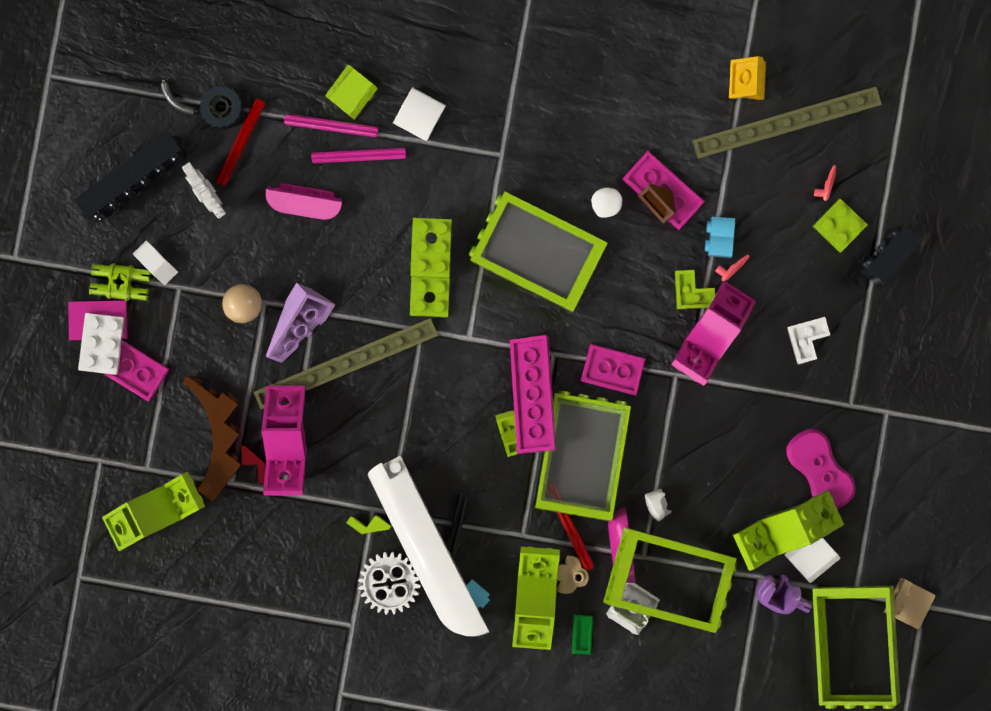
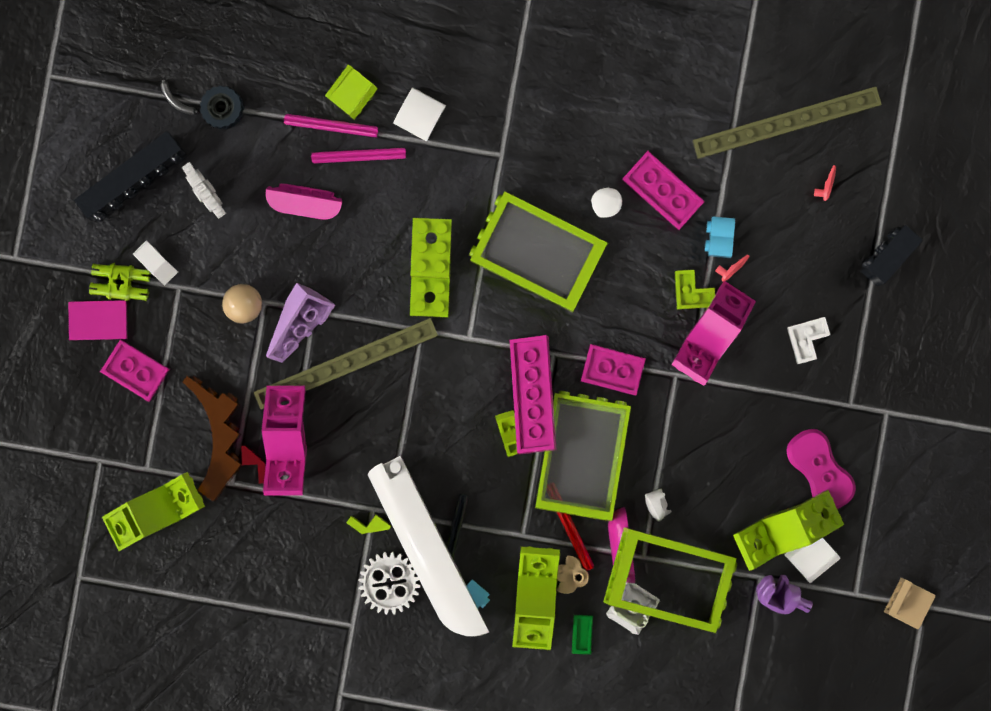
(101, 343): white plate -> none
(240, 142): red axle -> none
(659, 201): reddish brown slope -> none
(747, 78): yellow bracket -> none
(822, 655): lime window -> none
(840, 225): lime plate -> none

